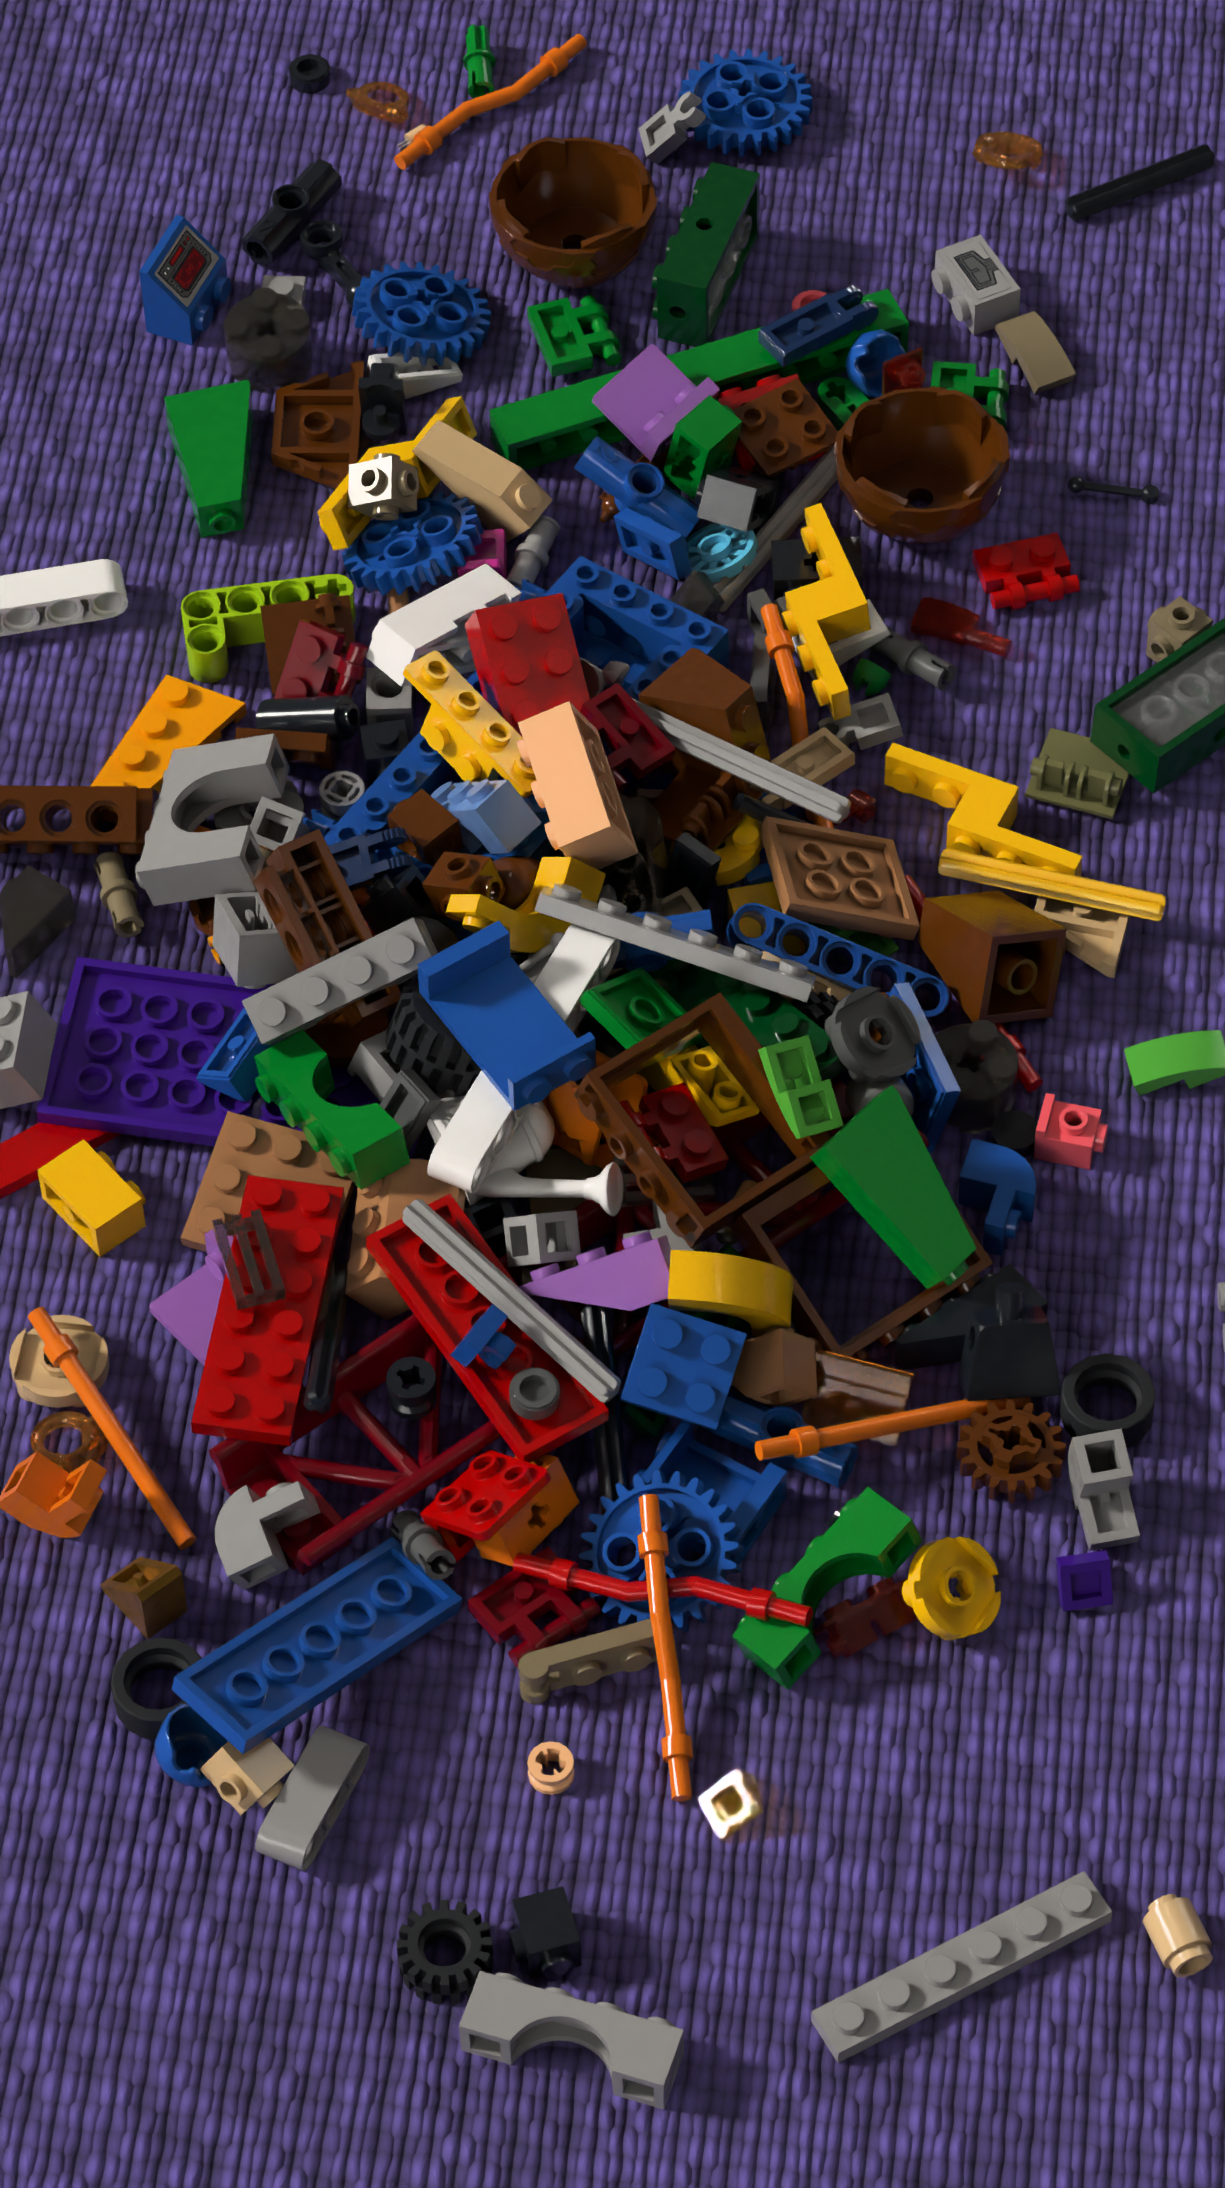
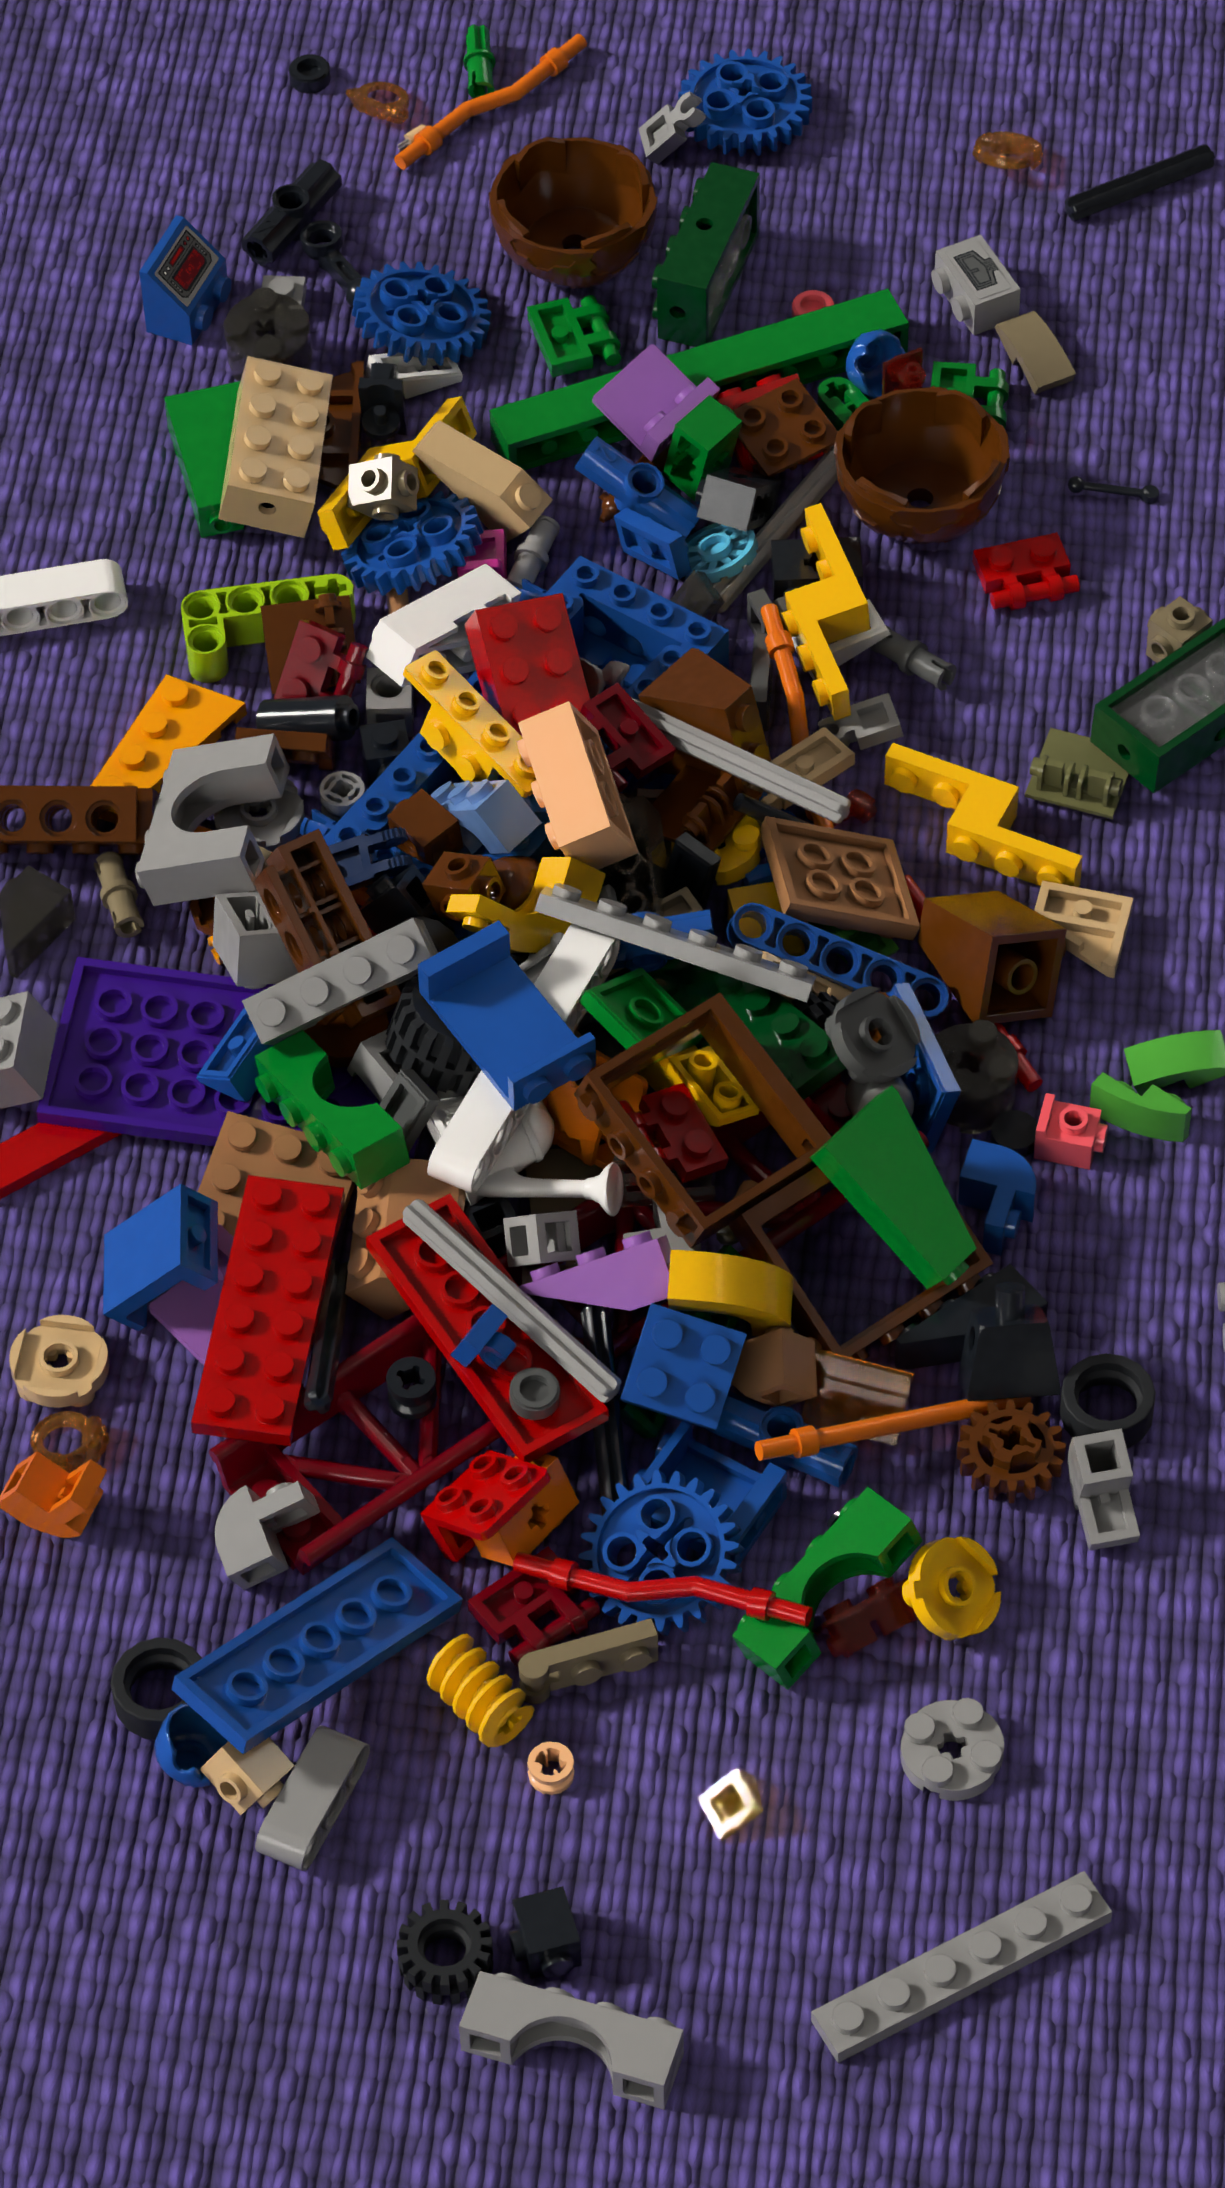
(63, 1354): orange bar -> none
(92, 1197): yellow brick -> none
(148, 1594): pearl gold slope -> none
(158, 1249): none -> blue panel
(240, 1228): clear smoke tile -> none
(275, 447): none -> tan brick
(276, 824): light grey brick -> none
(422, 1544): dark grey pin -> none
(478, 1692): none -> yellow piece
(676, 1744): orange bar -> none
(798, 1087): bright green slope -> none
(817, 325): dark blue hinge -> none
(870, 674): green hinge -> none
(956, 625): clear red piece -> none
(956, 1722): none -> light grey plate
(1052, 884): yellow axle -> none
(1084, 1580): dark purple tile -> none
(1150, 1115): none -> bright green slope
(1178, 1935): tan brick -> none

